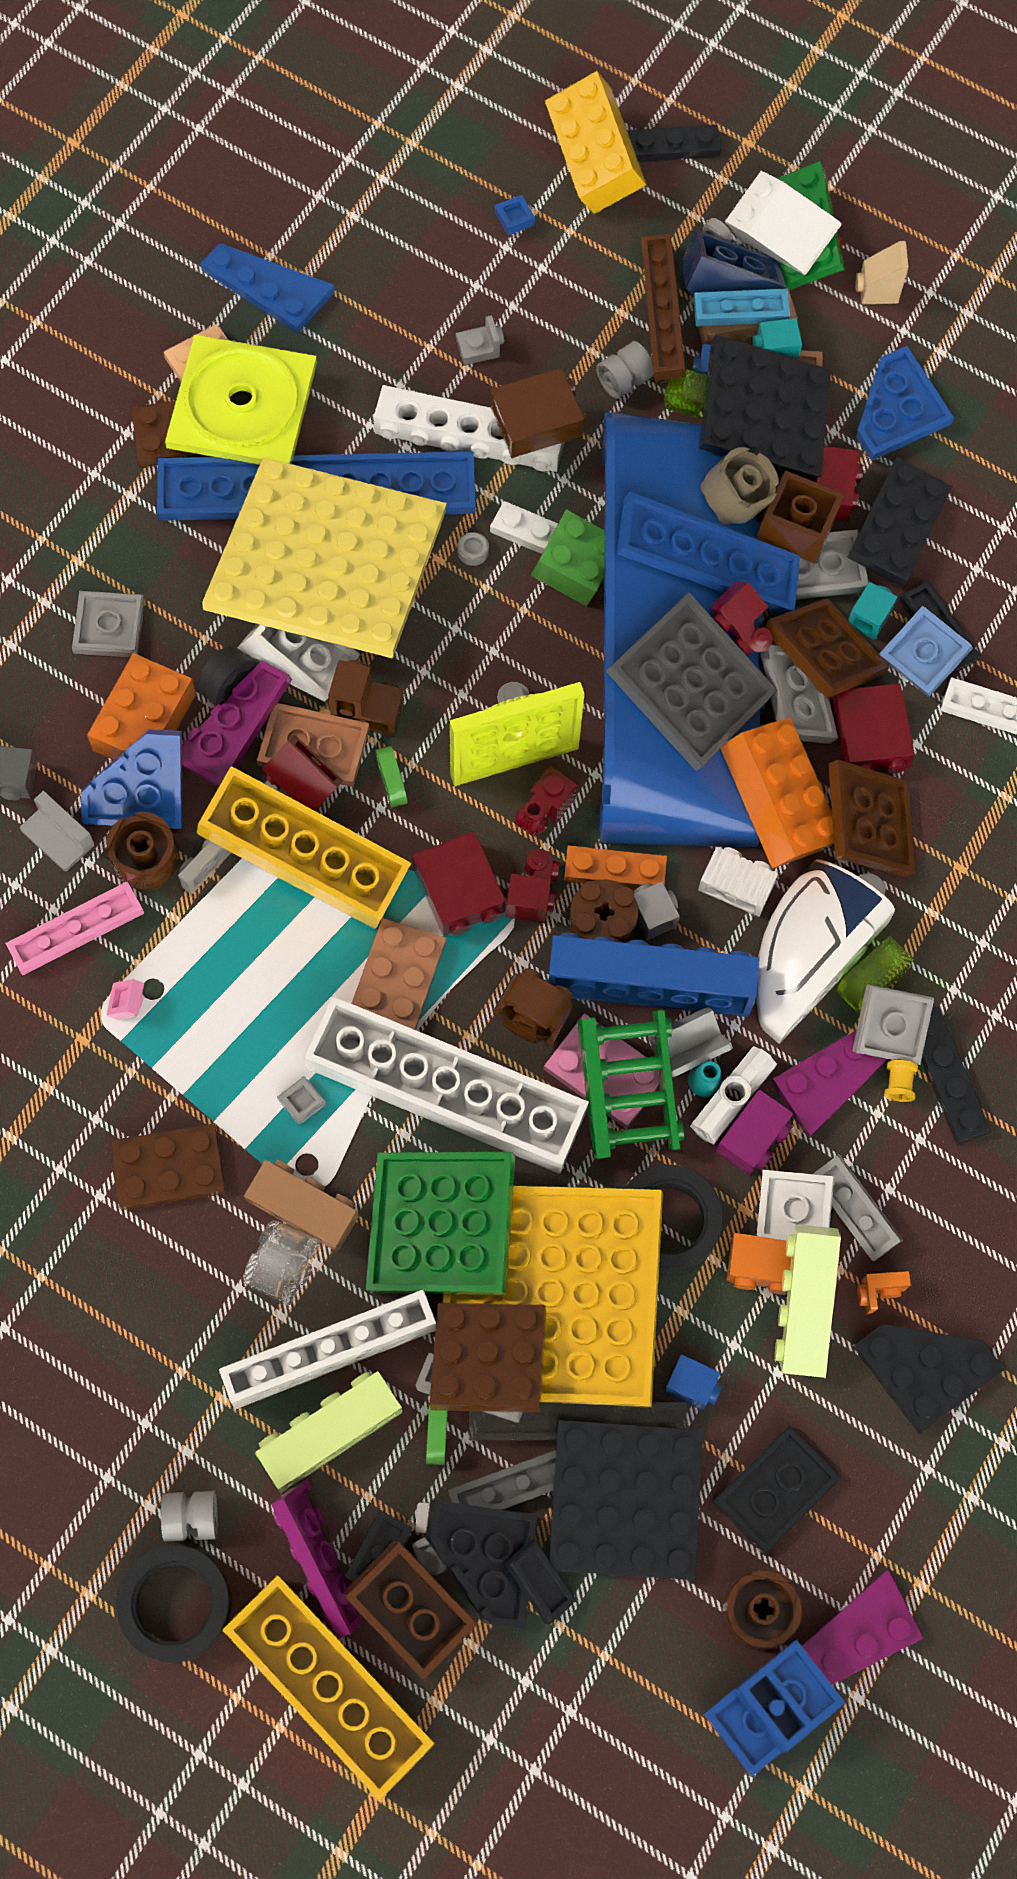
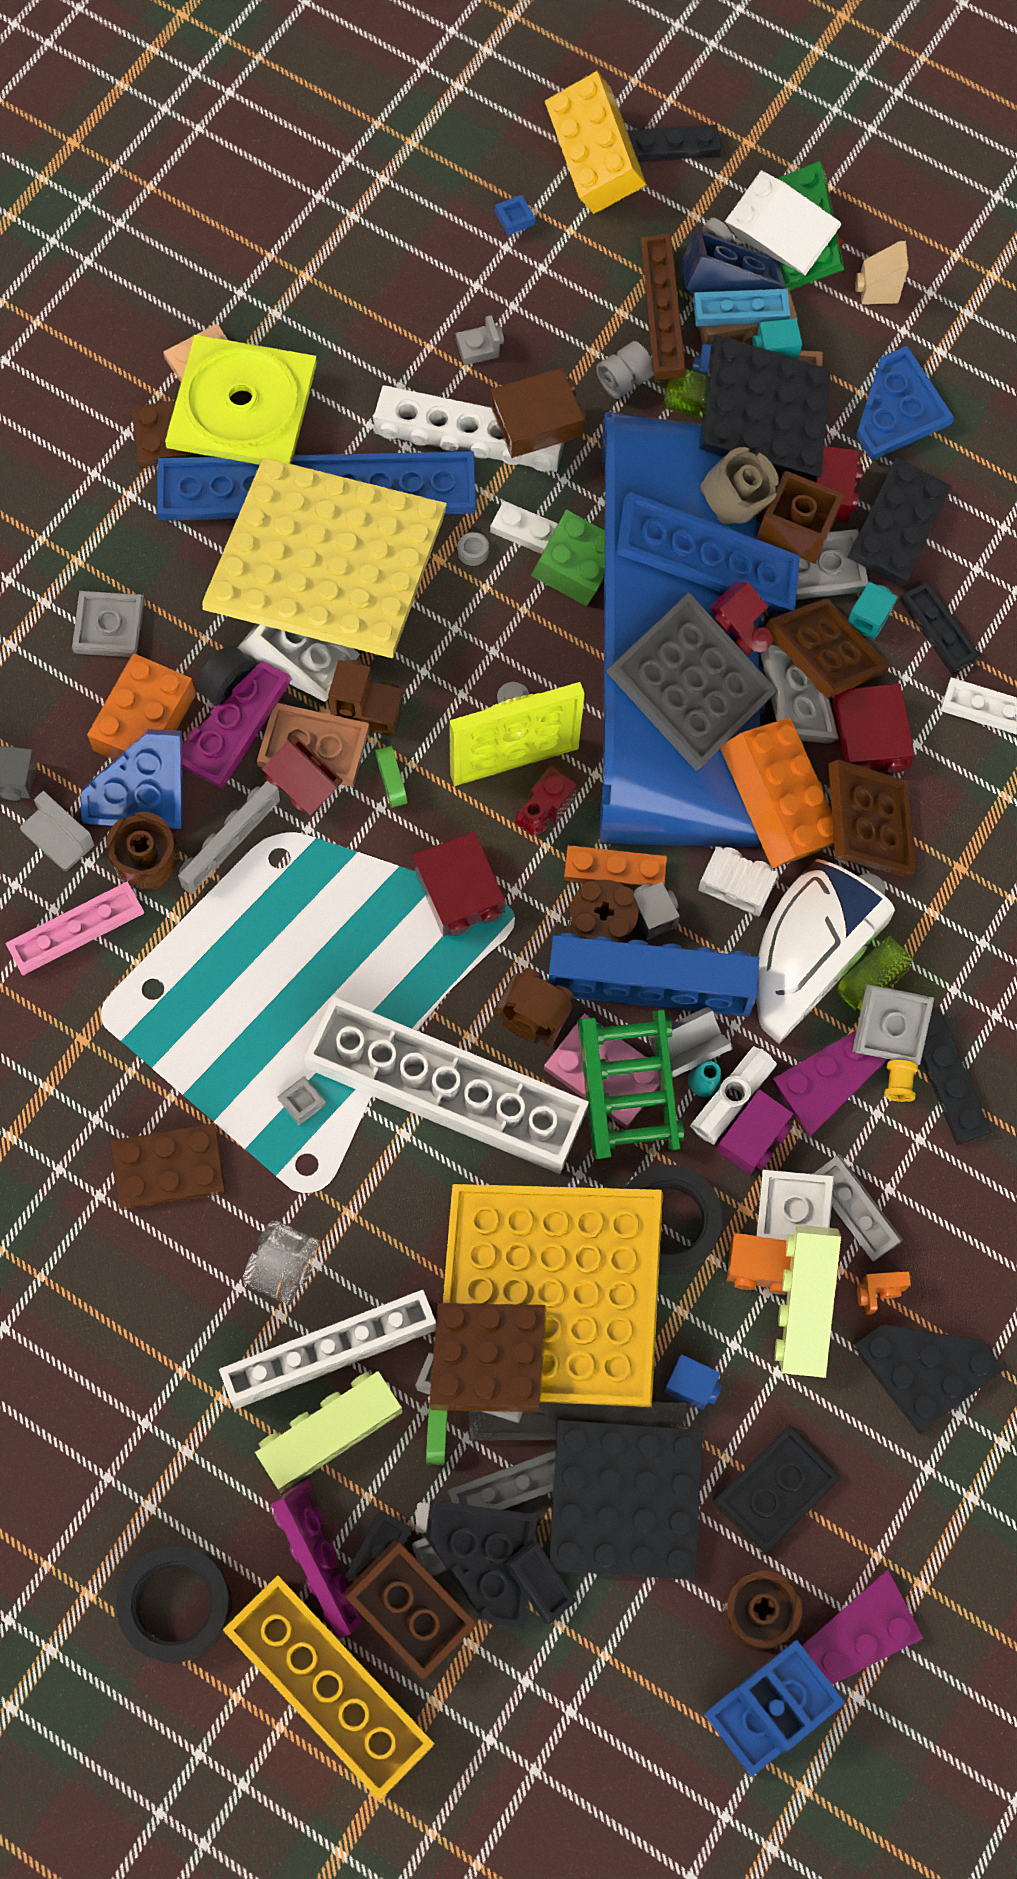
(125, 999): bright pink plate -> none
(189, 1516): light grey wheel -> none
(272, 288): blue wing -> none
(302, 847): yellow brick -> none
(302, 1204): medium nougat brick -> none
(399, 972): nougat plate -> none
(441, 1223): green plate -> none
(530, 895): dark red brick -> none
(926, 651): medium blue plate -> none

